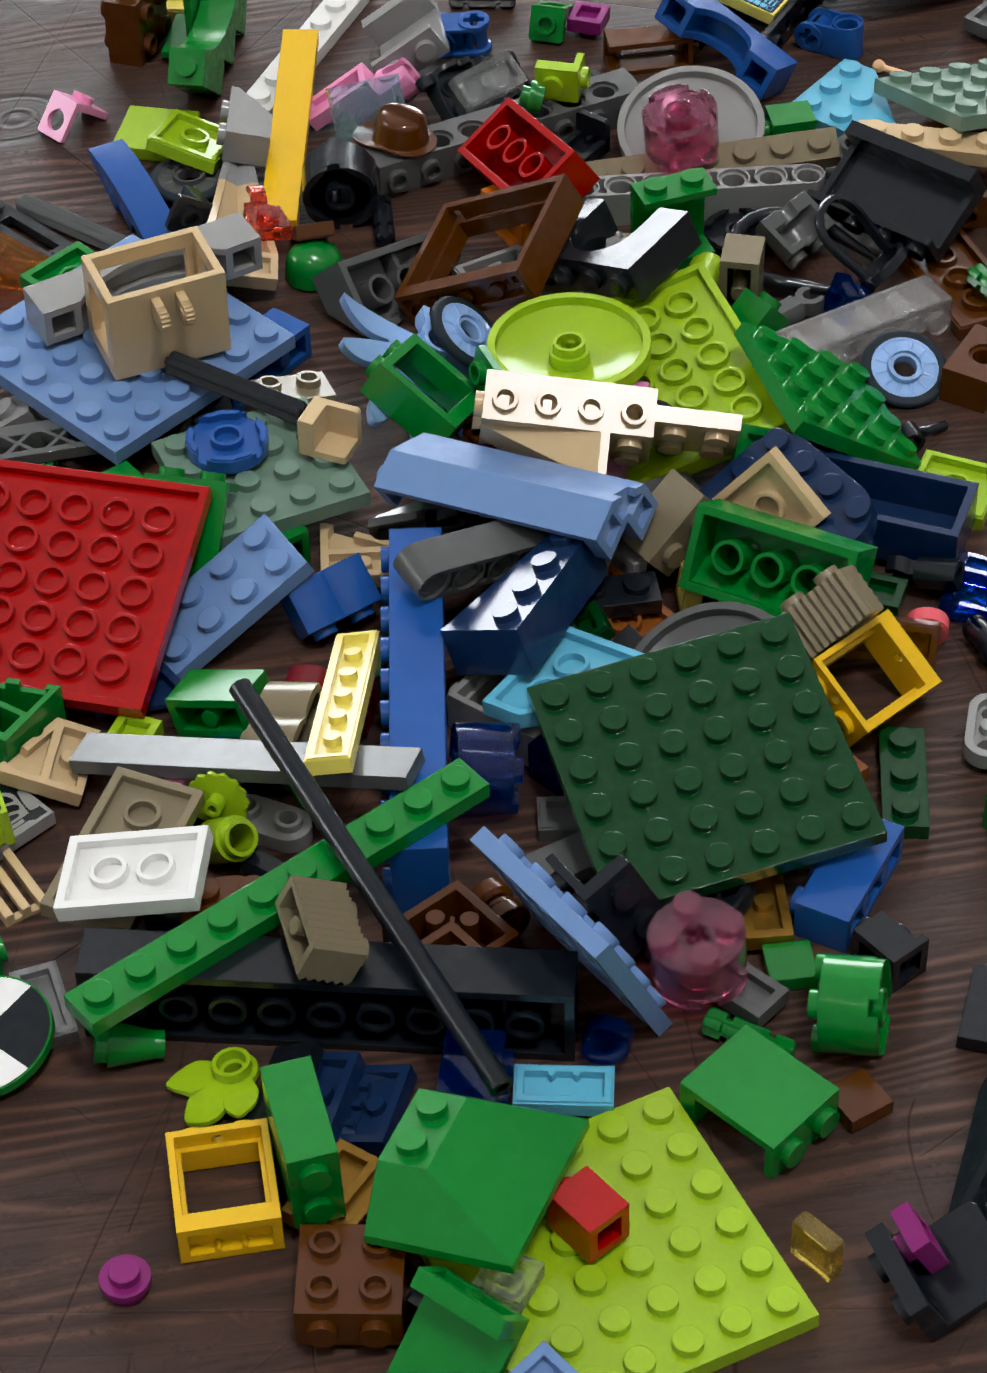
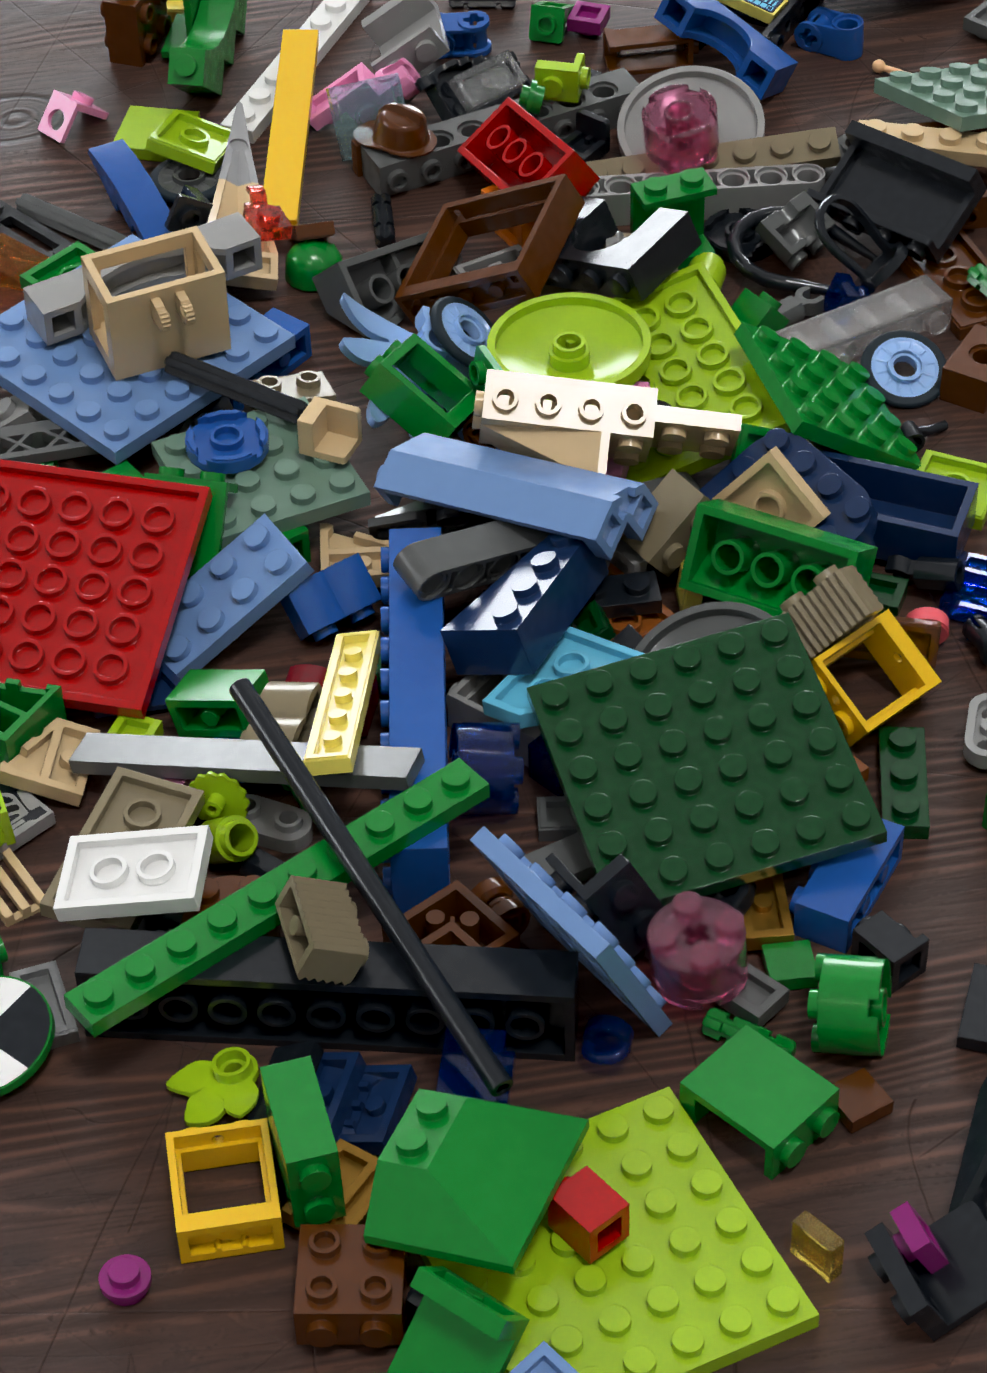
(128, 1045): green cone -> none
(244, 130): light grey slope -> none
(339, 183): black brick -> none
(512, 1289): clear plate -> none
(565, 1088): medium azure plate -> none
(741, 265): dark tan brick -> none
(789, 118): green brick -> none
(845, 96): medium azure plate -> none

